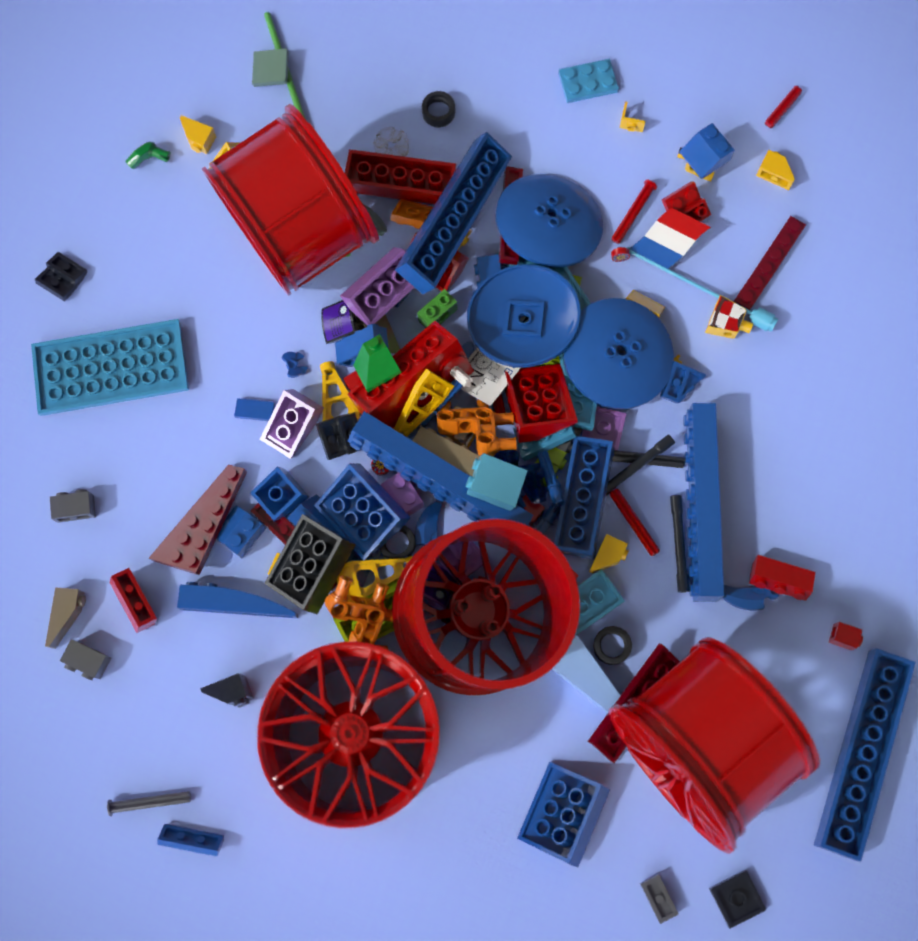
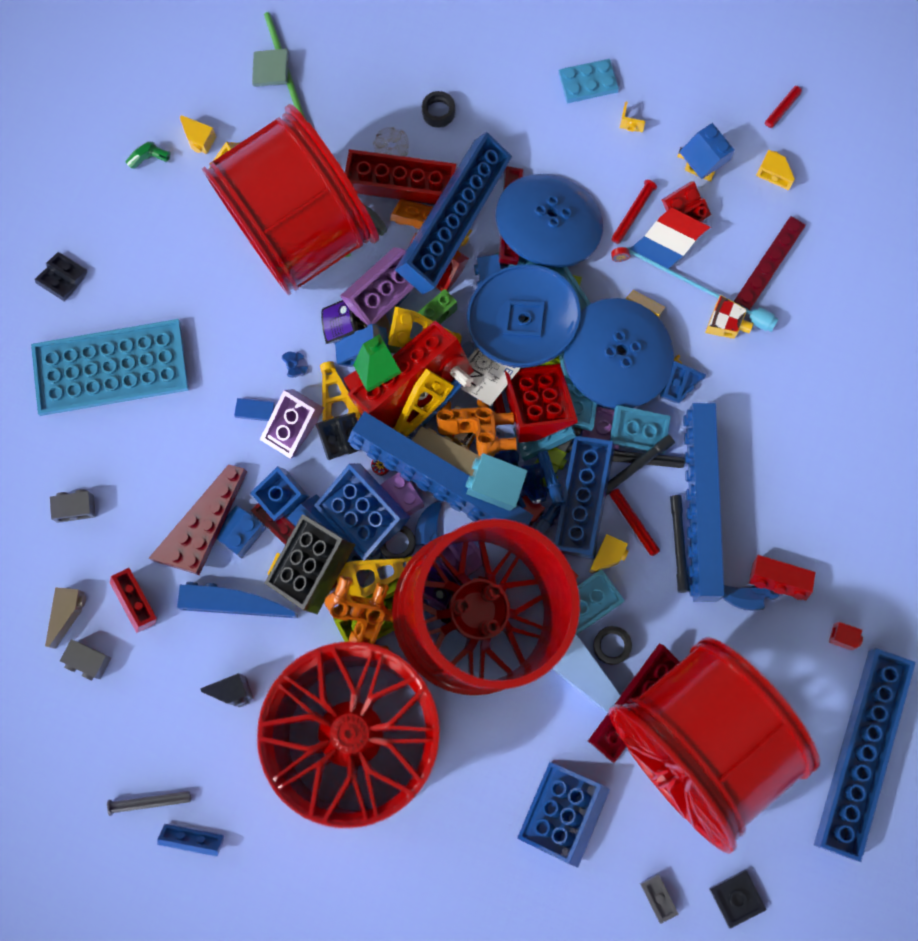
(402, 326): none -> yellow plate
(638, 428): none -> dark azure plate

